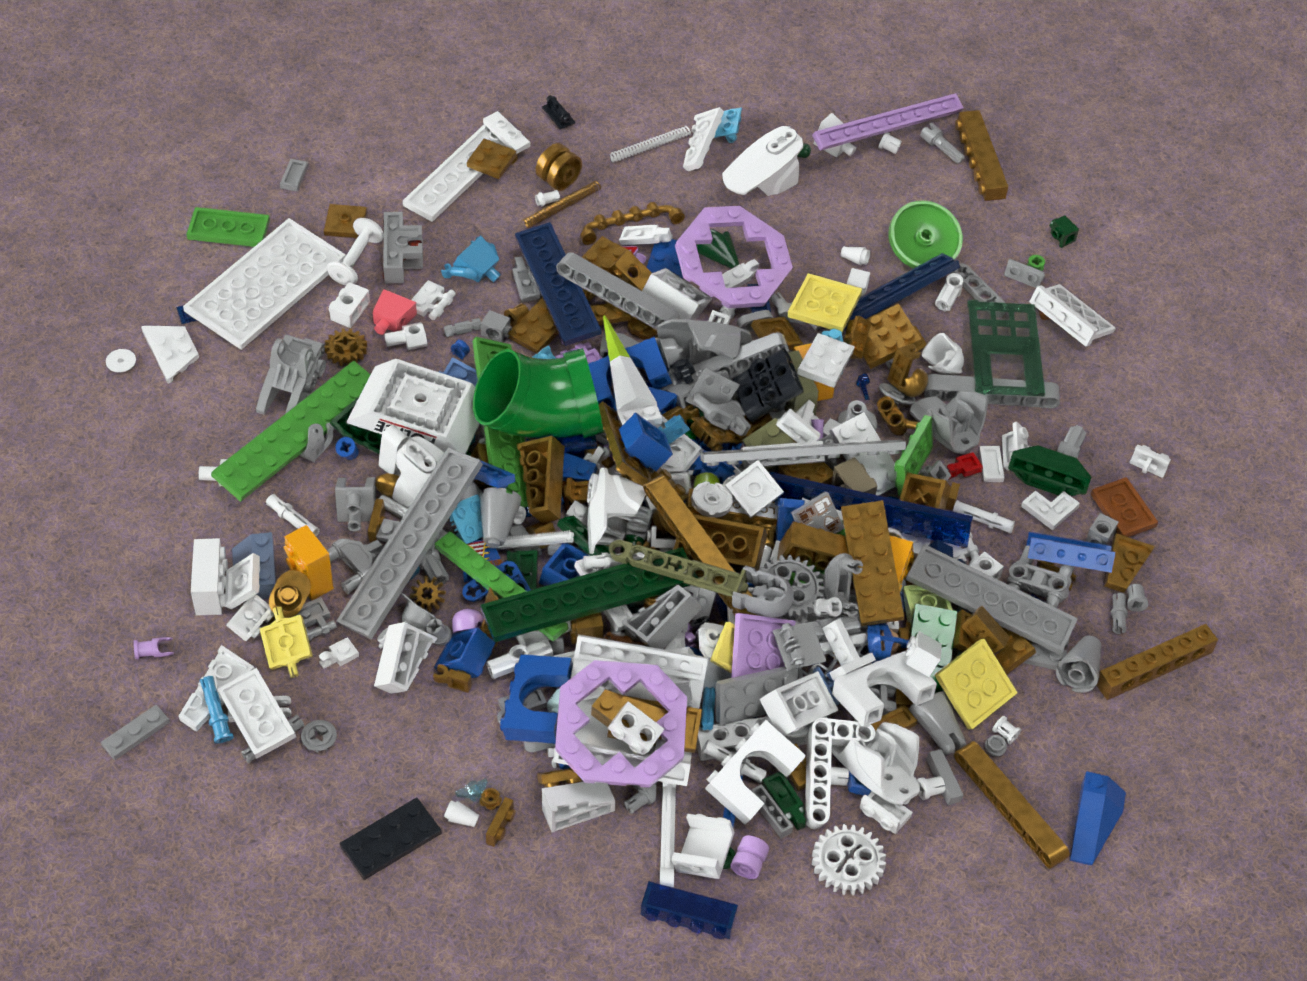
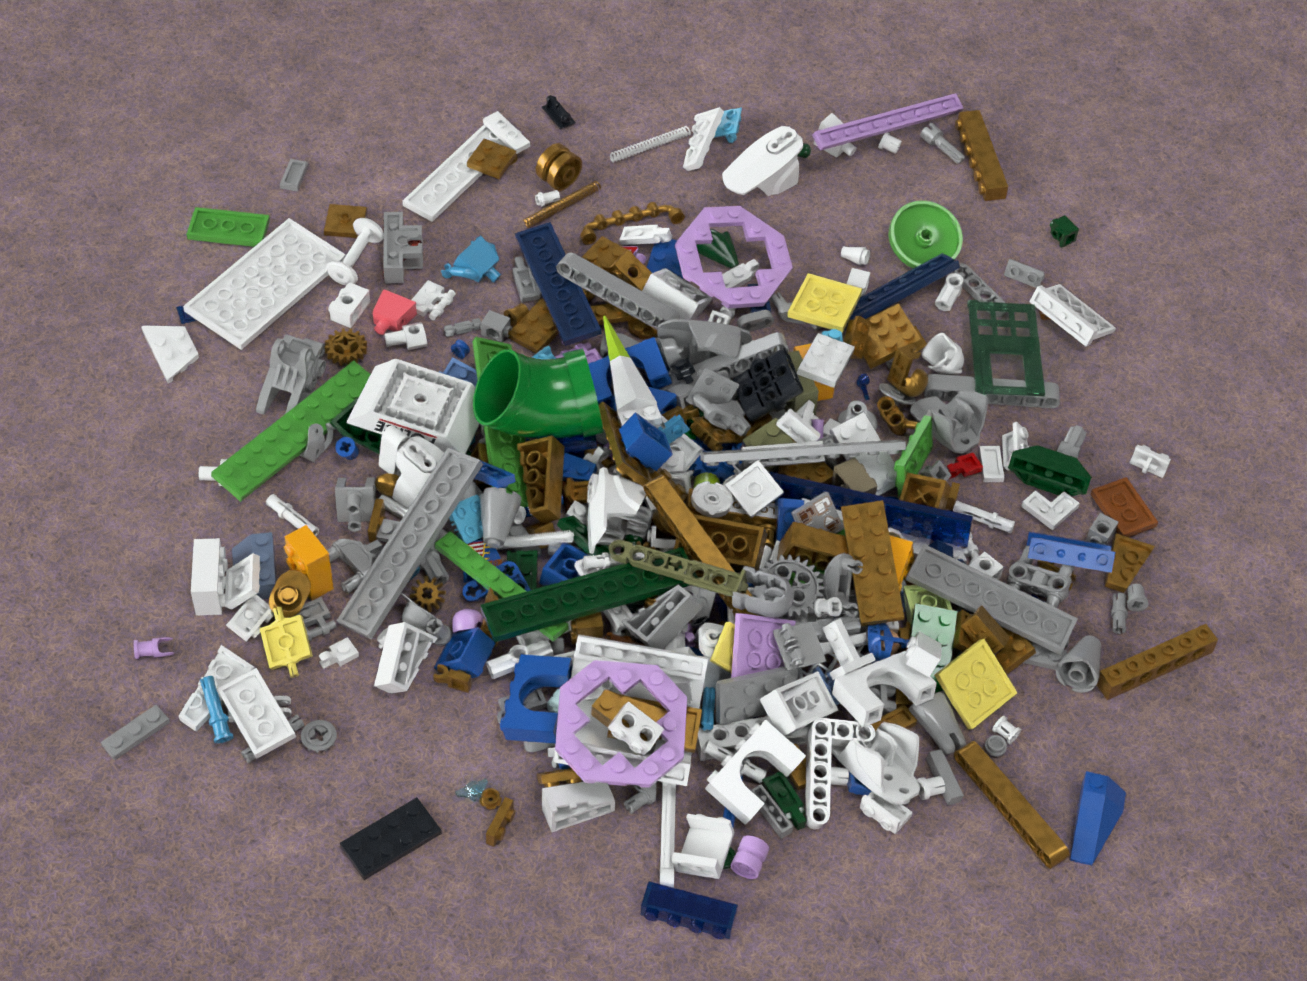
(120, 360): white piece -> none
(460, 814): white cone -> none
(768, 326): pearl gold plate -> none
(865, 871): white gear -> none
(1036, 259): bright green bush -> none

